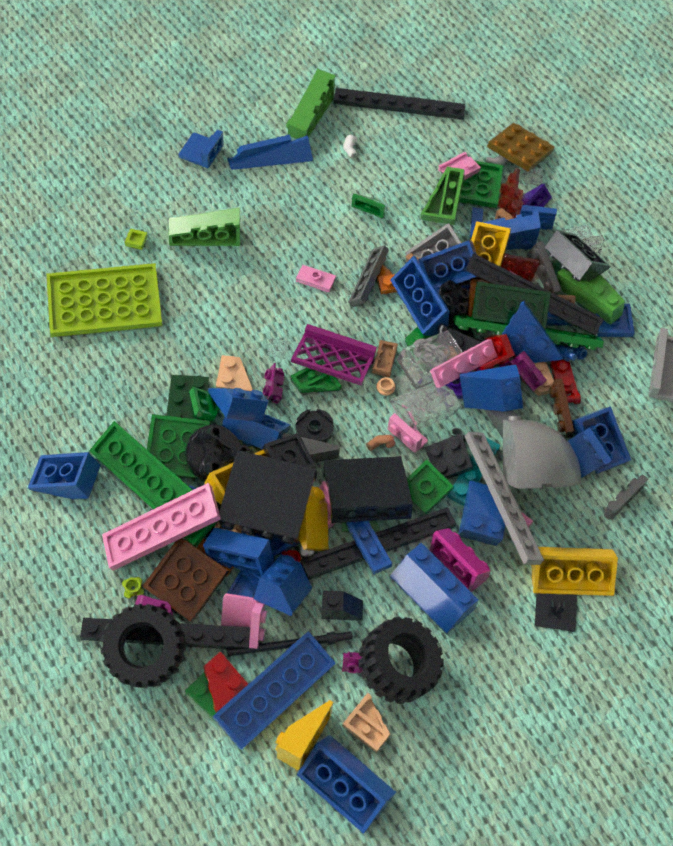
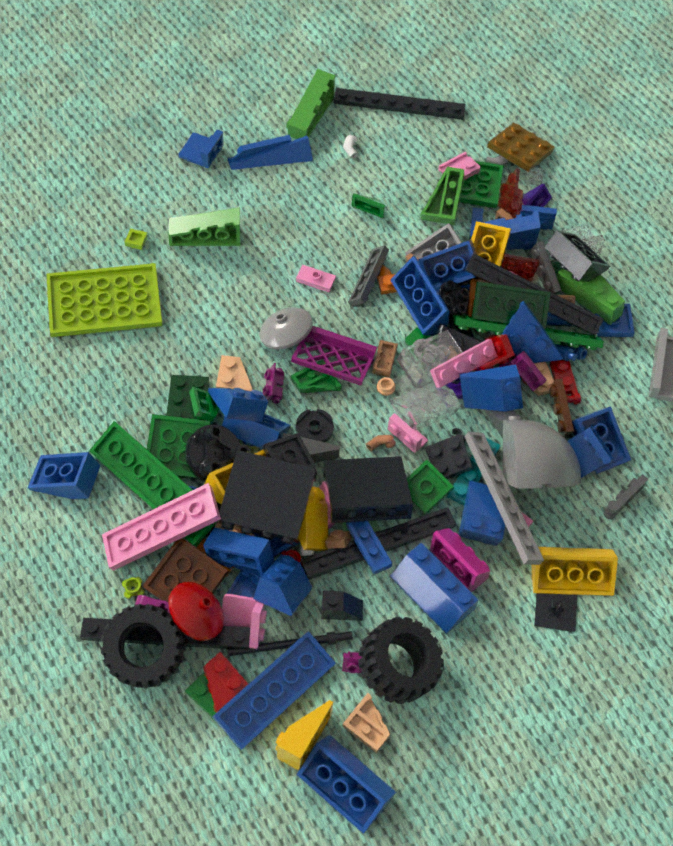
(196, 611): none -> red dish
(285, 328): none -> light grey dish
(338, 539): none -> medium nougat plate

